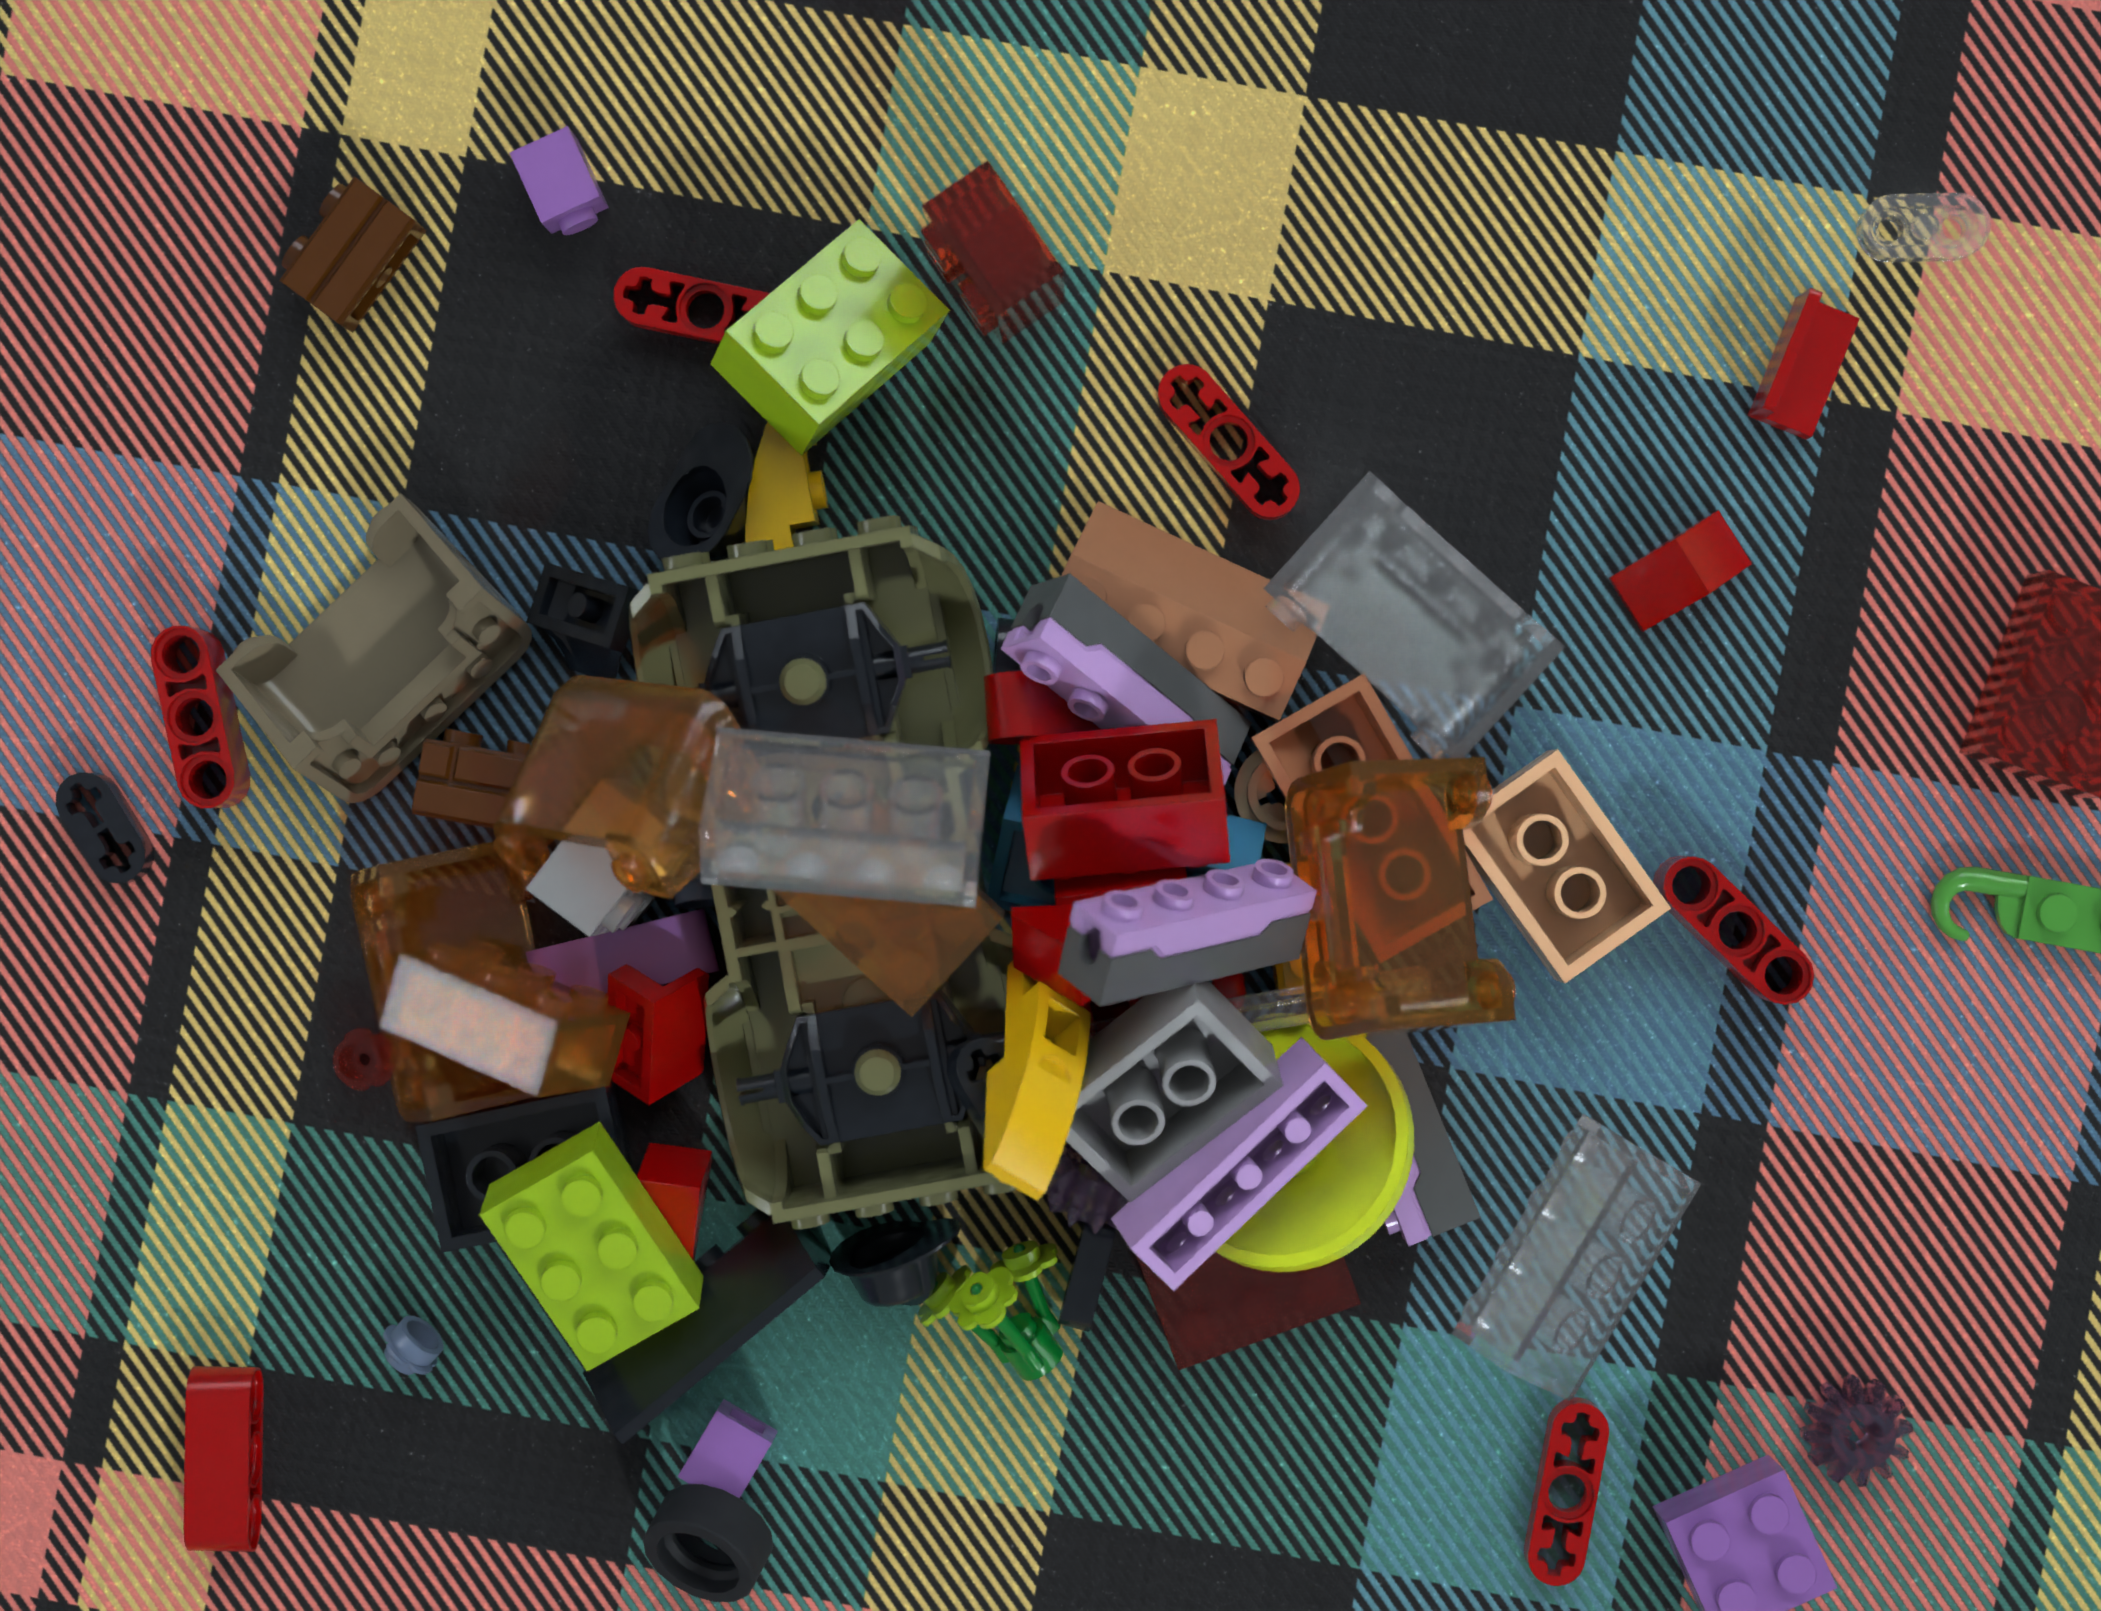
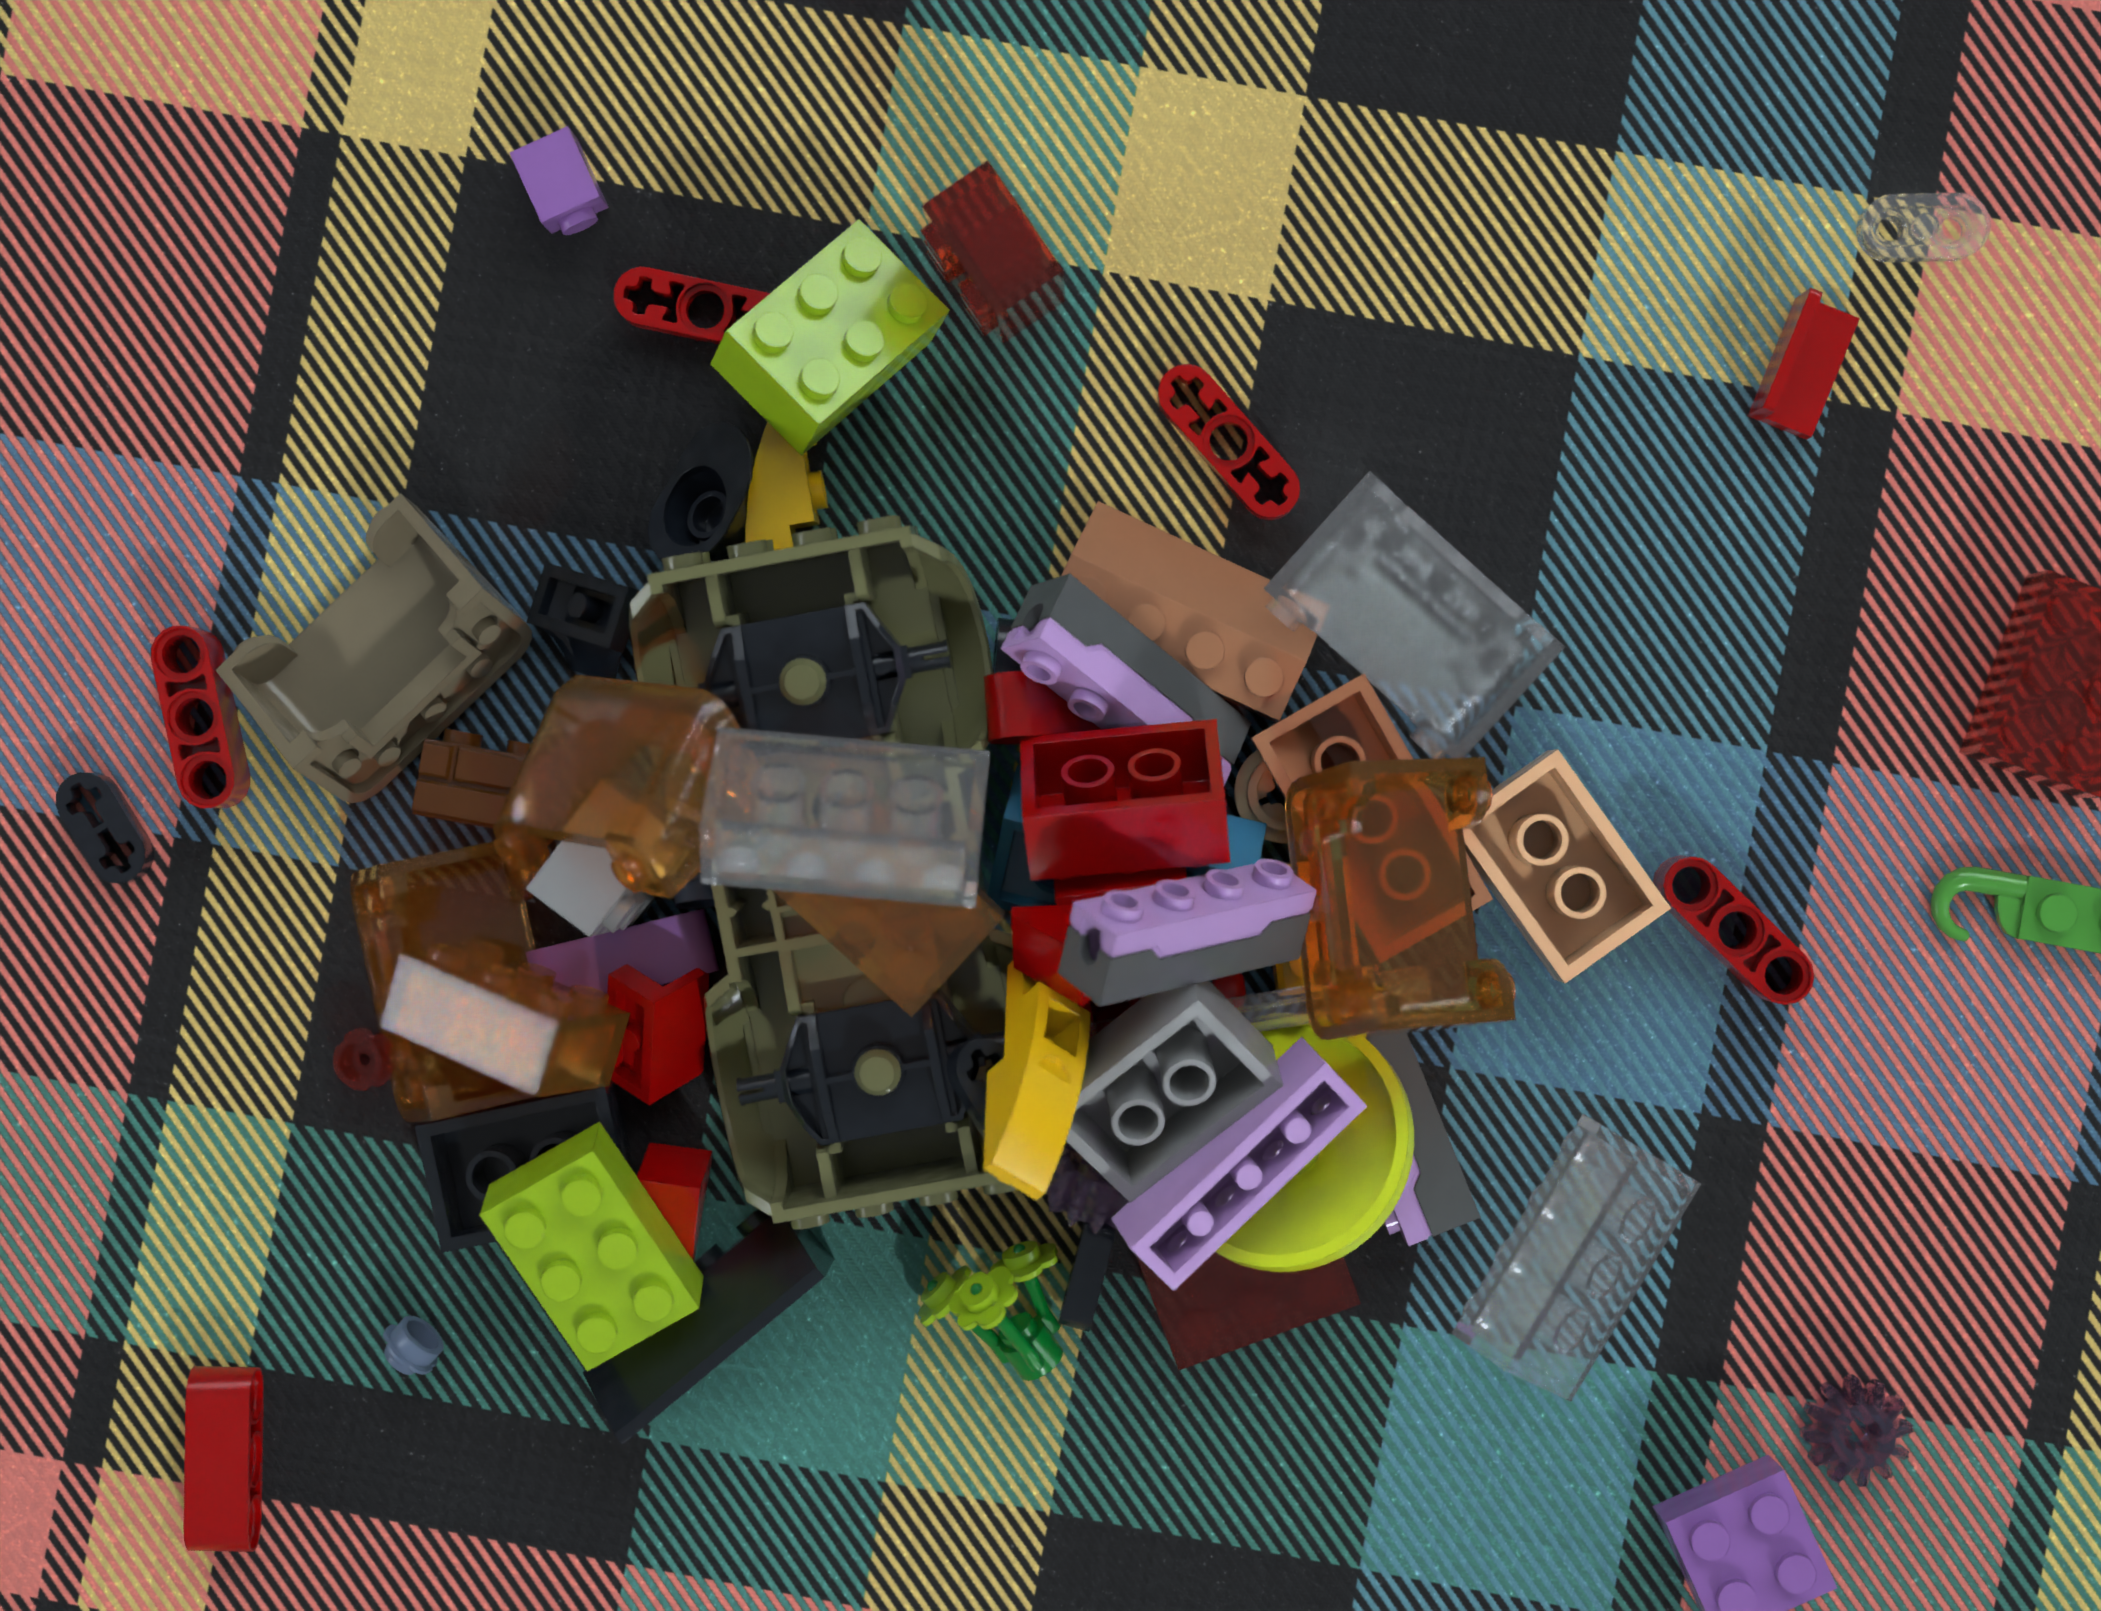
(350, 253): reddish brown brick -> none
(720, 1520): black tyre -> none
(728, 1450): medium lavender brick -> none
(894, 1260): black piece -> none
(1542, 1534): red beam -> none
(1680, 571): red slope -> none

